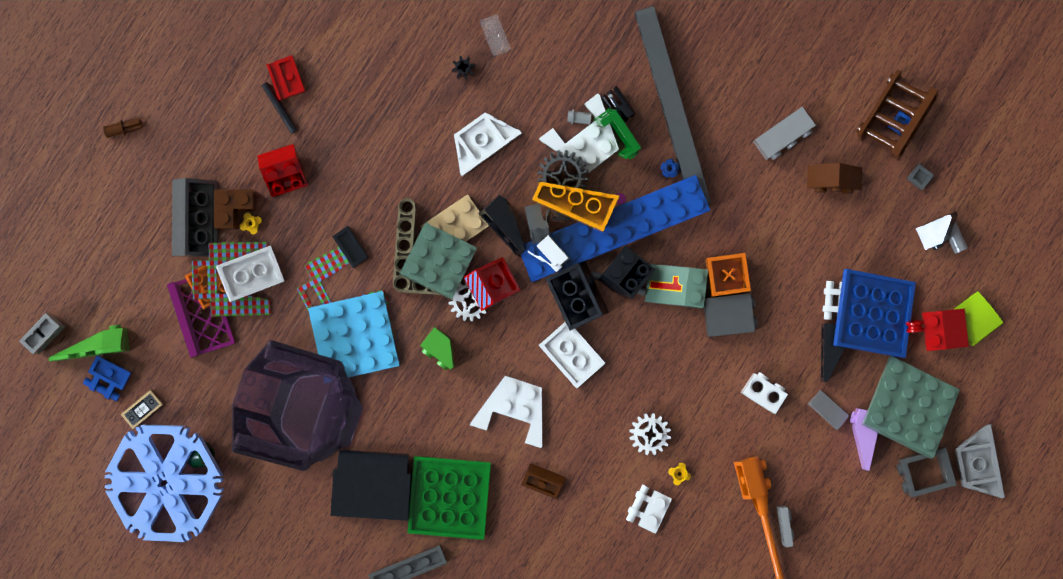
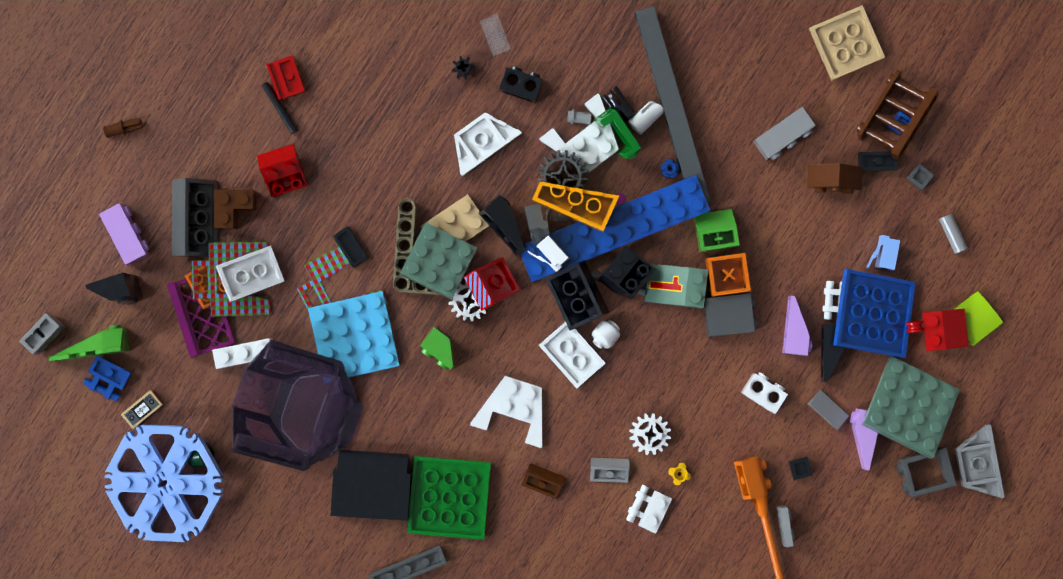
(118, 288): none -> black slope
(125, 234): none -> lavender brick
(238, 354): none -> white brick
(255, 223): yellow plate -> none
(519, 90): none -> black brick
(606, 334): none -> white head
(609, 470): none -> light grey slope
(646, 117): none -> white arm
(716, 230): none -> bright green slope
(796, 334): none -> lavender slope
(800, 468): none -> black plate
(846, 42): none -> tan plate
(877, 161): none -> black plate
(886, 253): none -> light blue piece
(937, 231): slope -> none

